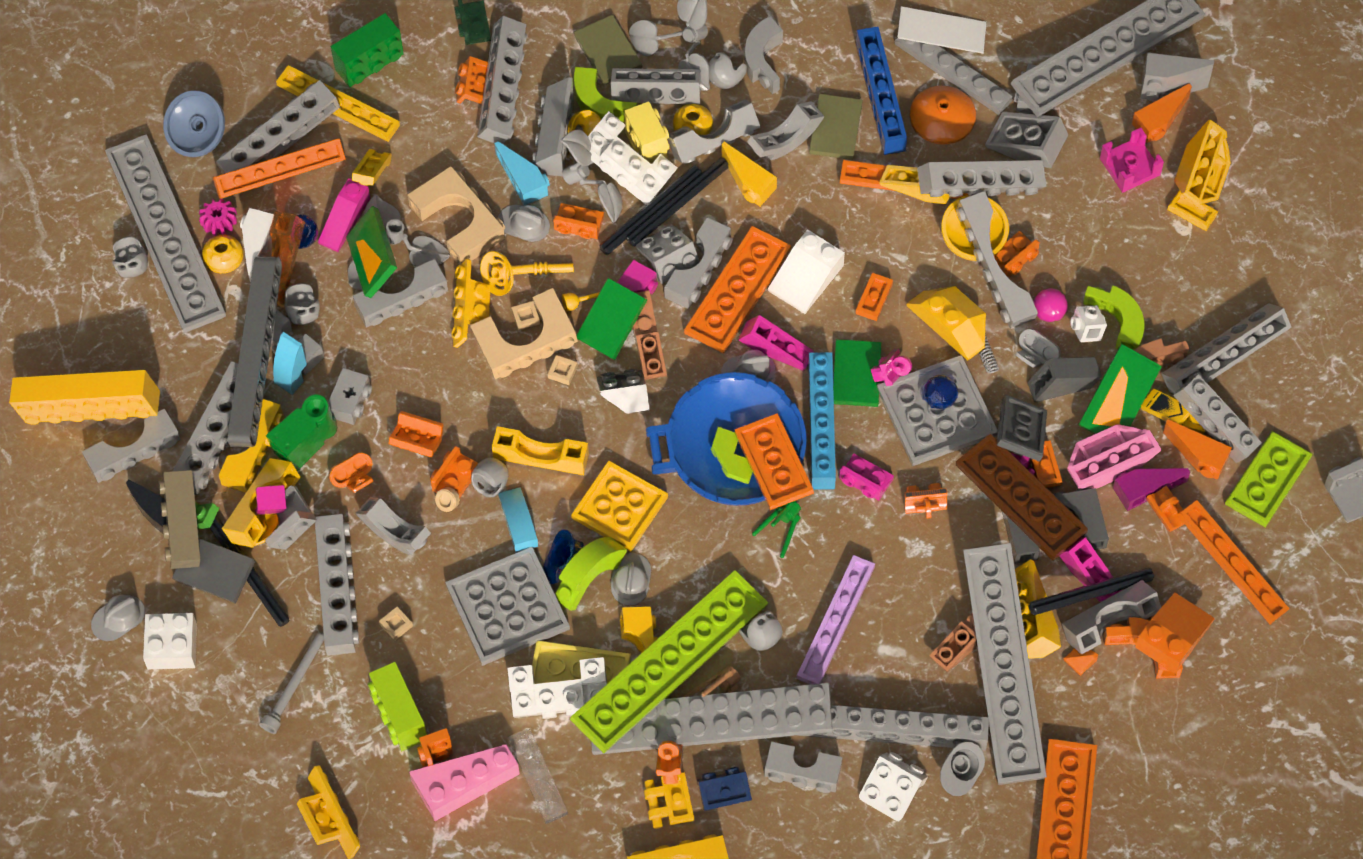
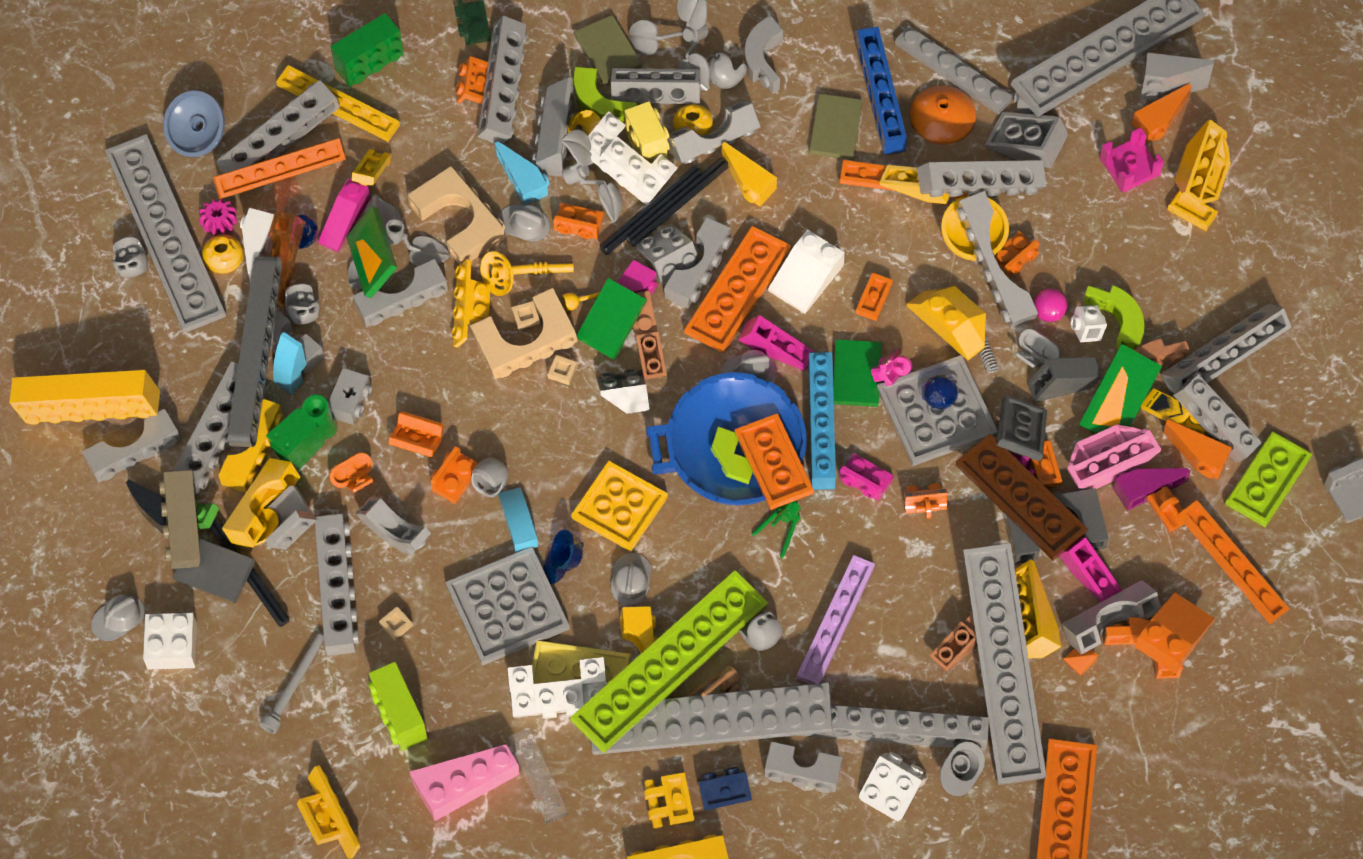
(270, 500): dark pink panel -> none
(434, 747): orange bracket -> none
(447, 499): tan tile -> none
(564, 456): yellow arch -> none
(585, 566): lime arch -> none
(669, 761): orange hips -> none
(788, 135): light grey arch -> none
(942, 30): white piece -> none
(1090, 591): black axle -> none

